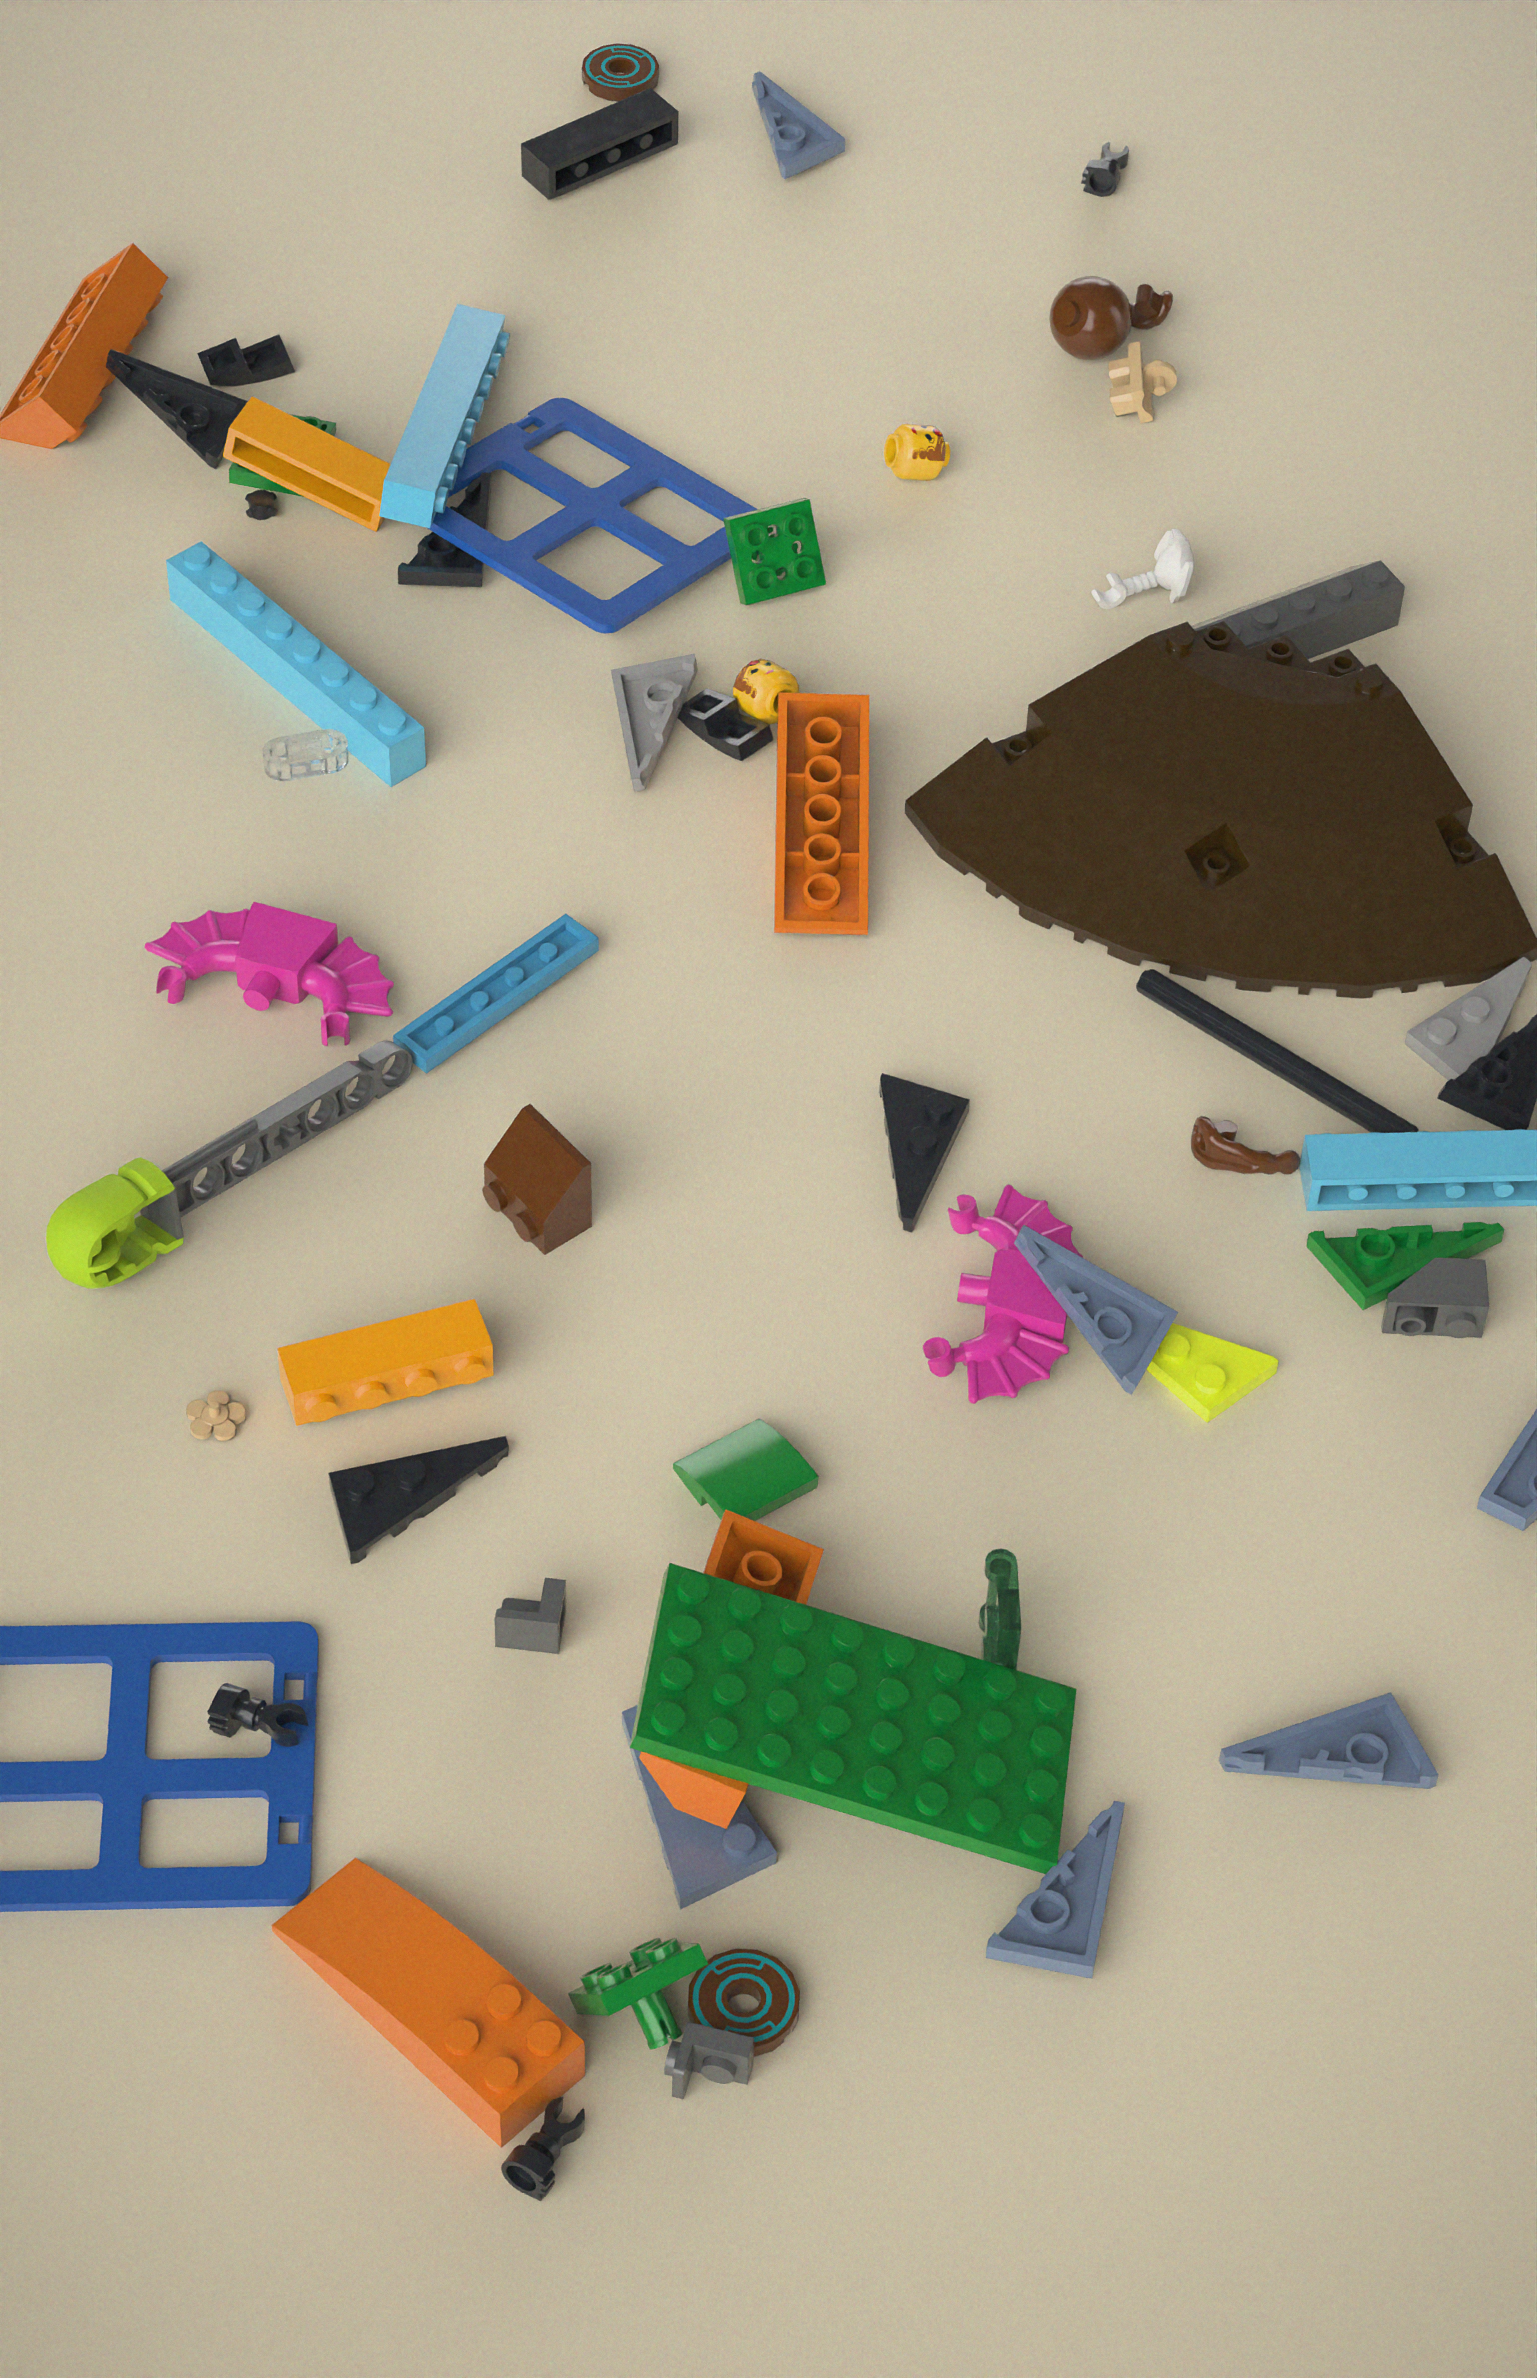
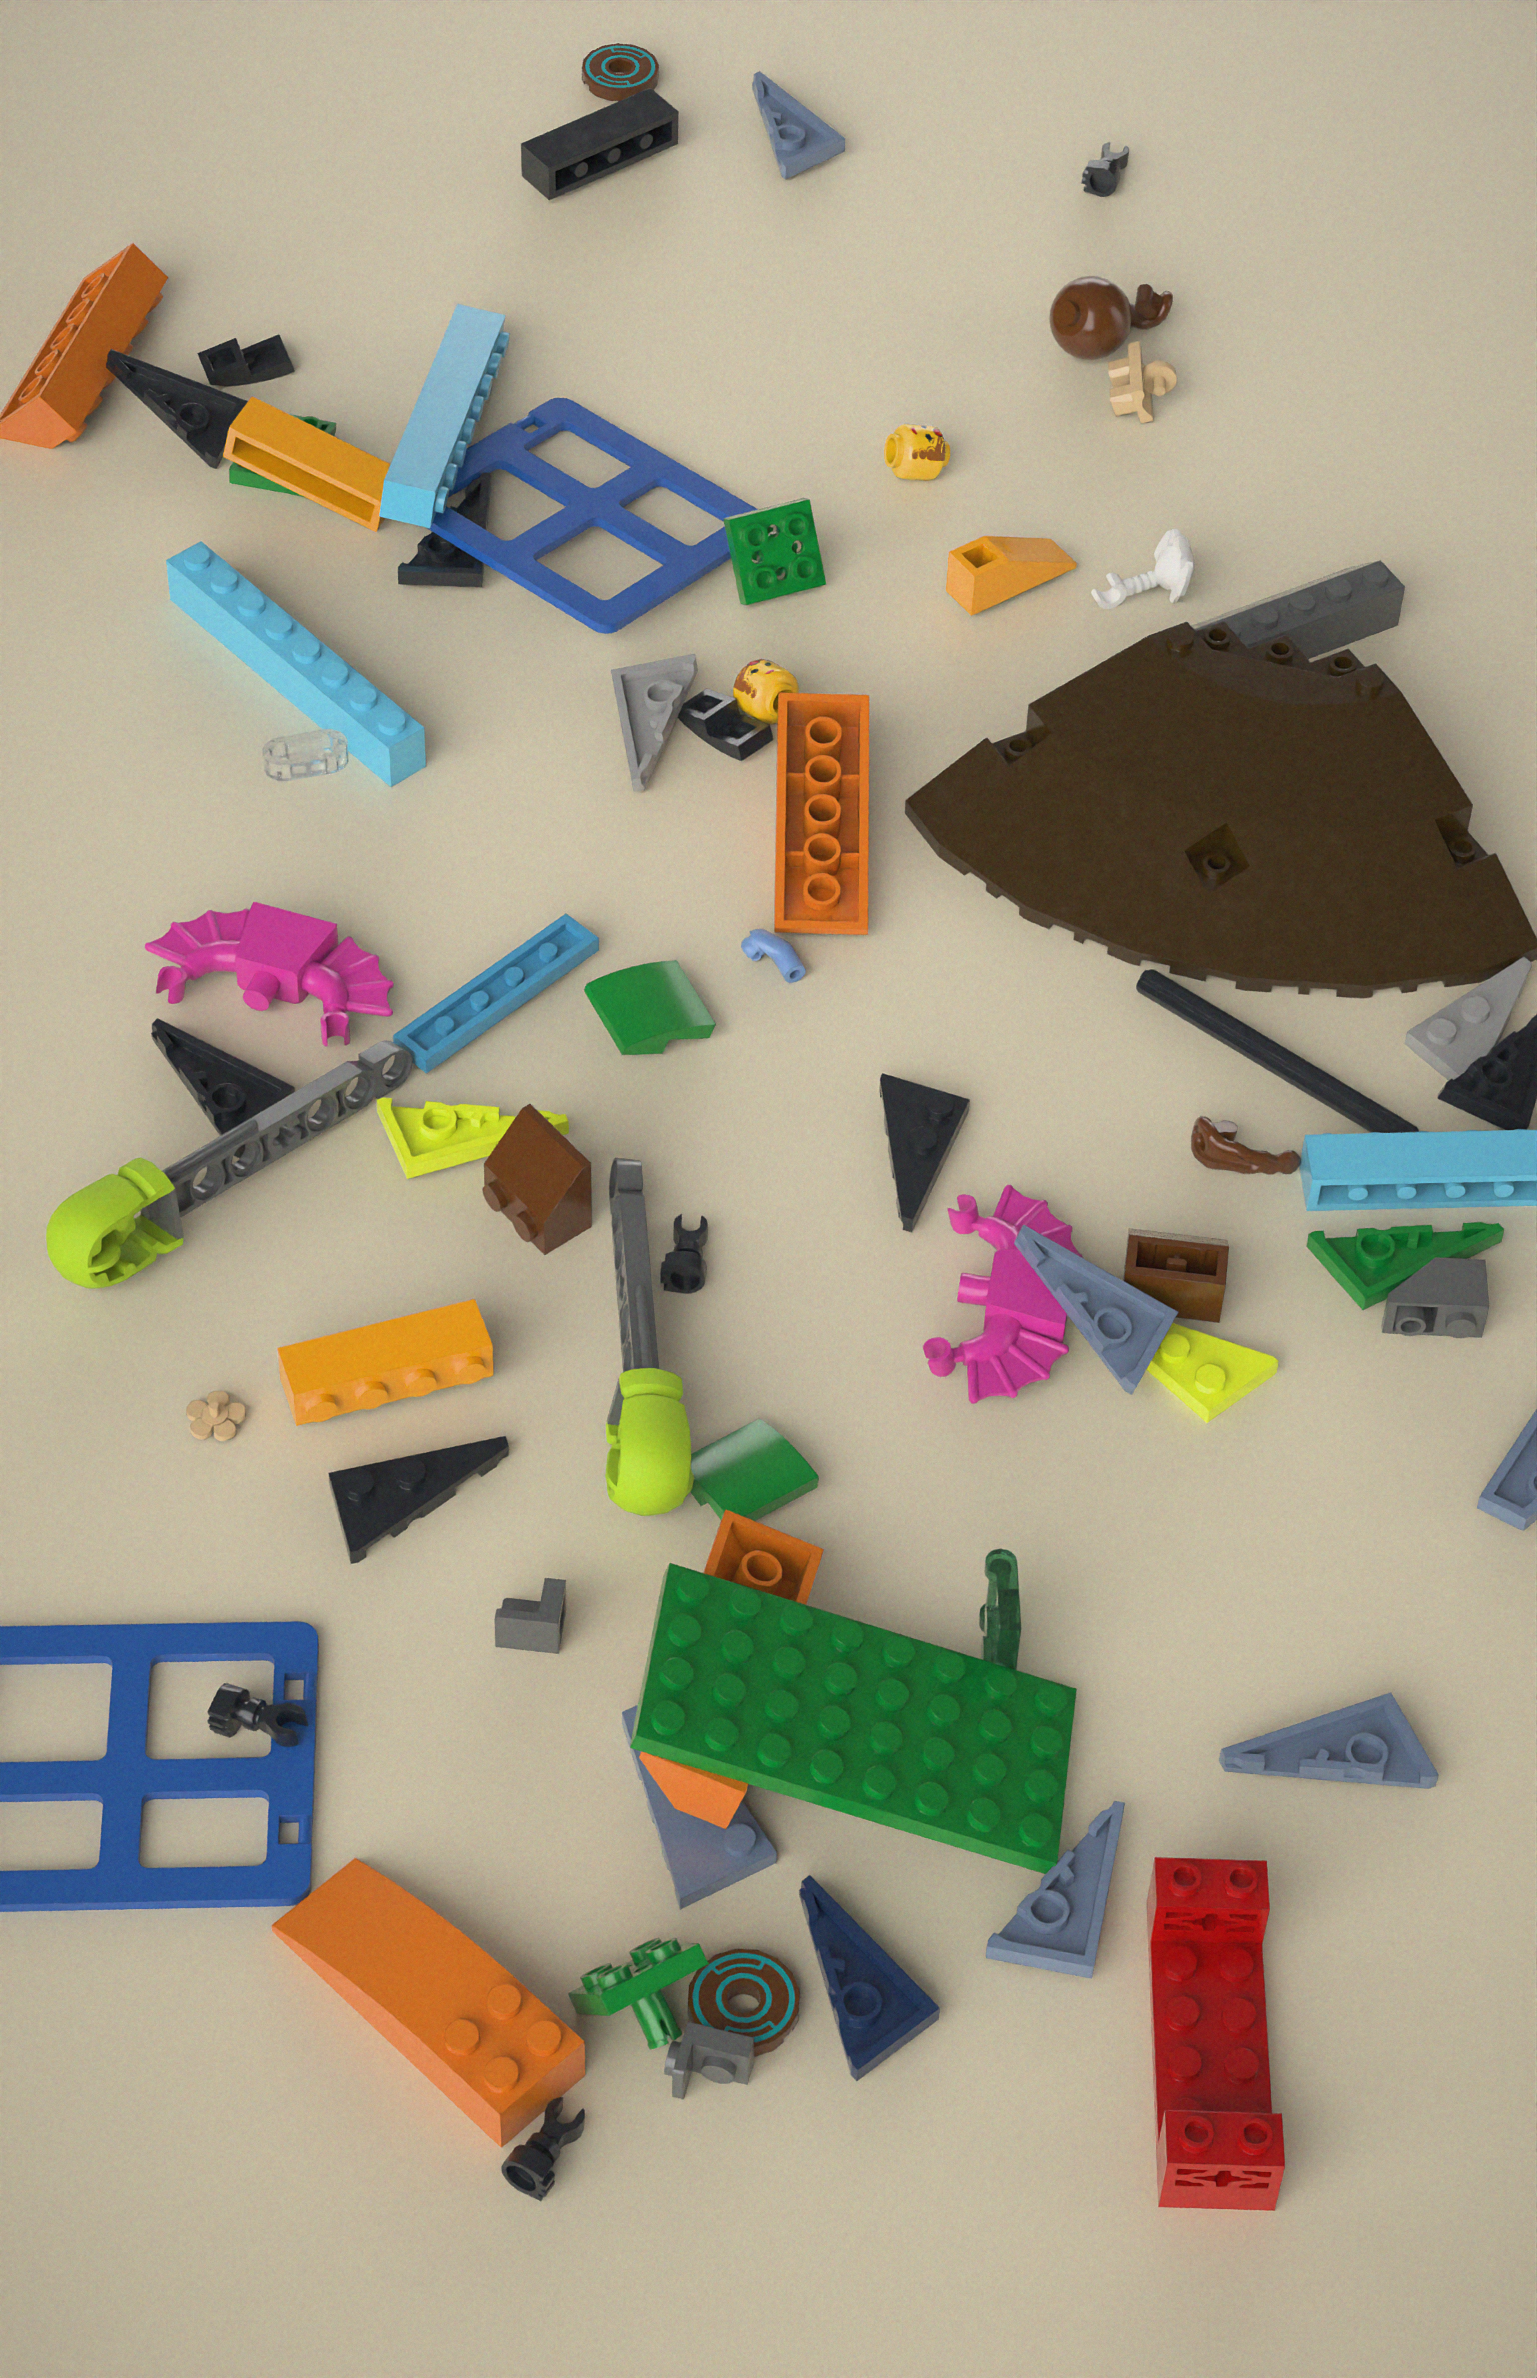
(220, 1083): none -> black wing
(261, 504): black piece -> none
(447, 1134): none -> neon yellow wing
(646, 1422): none -> piece
(649, 1007): none -> green slope
(684, 1267): none -> black piece
(778, 949): none -> medium blue arm
(868, 1991): none -> dark blue wing
(1001, 568): none -> light orange slope
(1179, 1271): none -> reddish brown slope
(1211, 2036): none -> red plate

